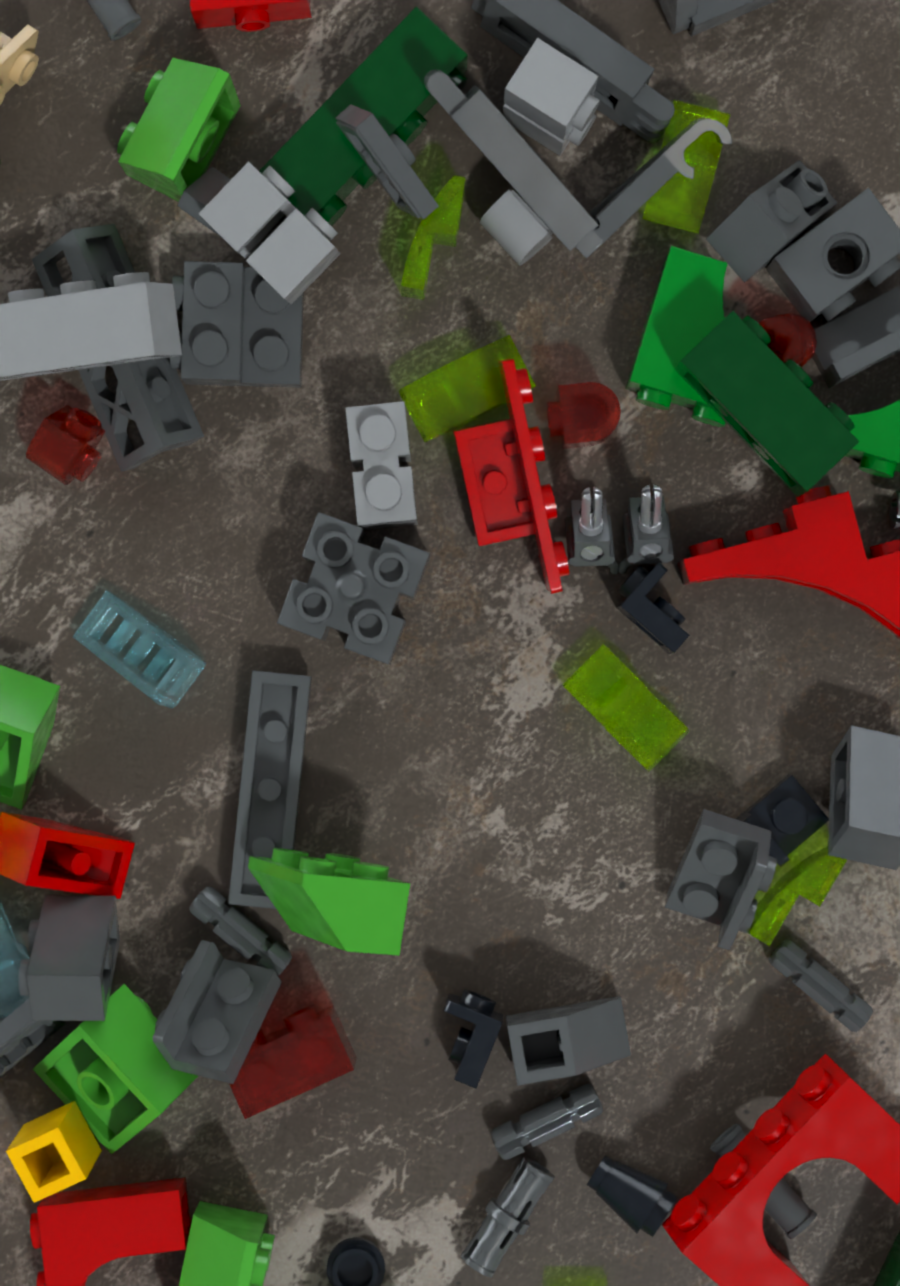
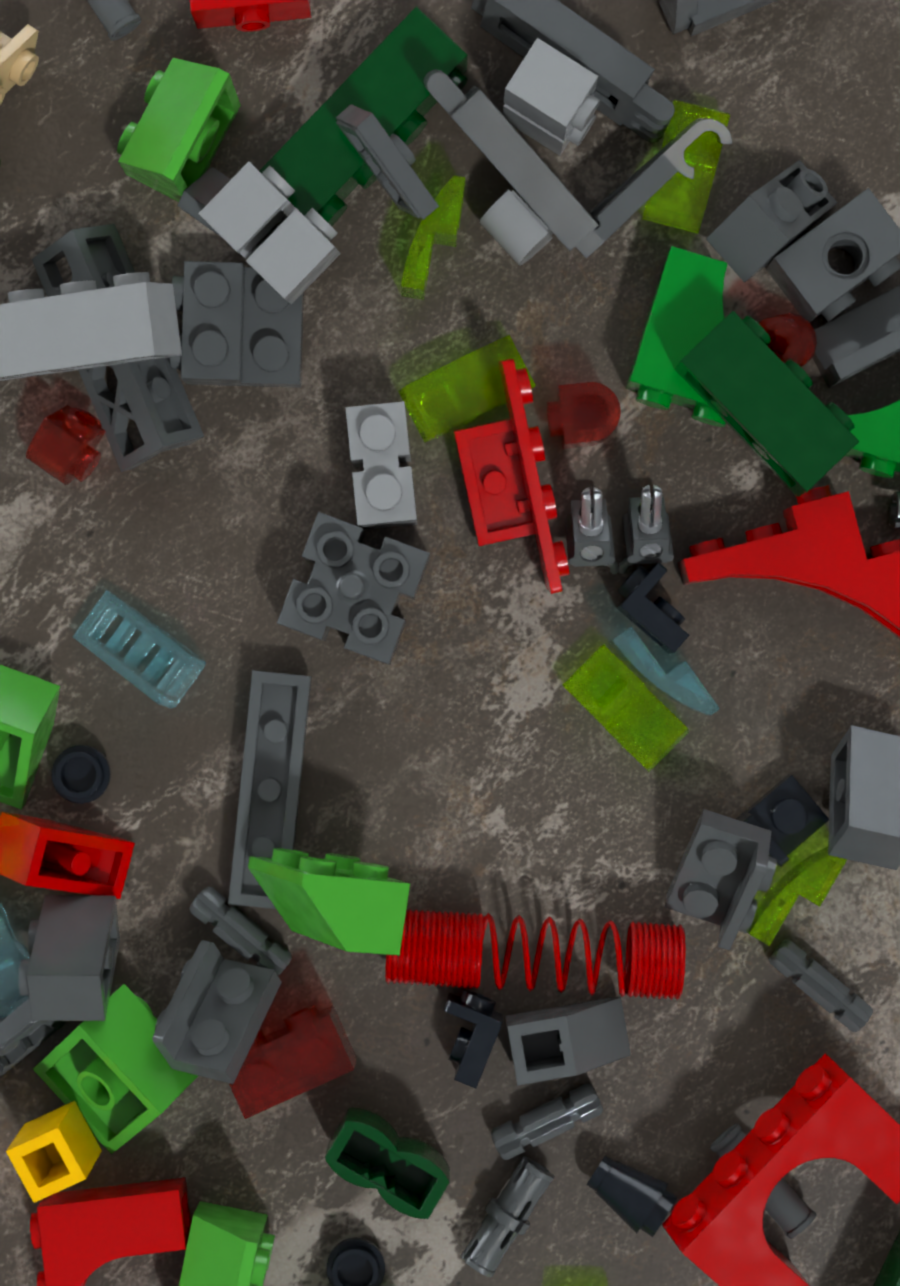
(81, 774): none -> black plate
(402, 1169): none -> dark green brick
(449, 952): none -> red piece
(676, 683): none -> clear light blue slope

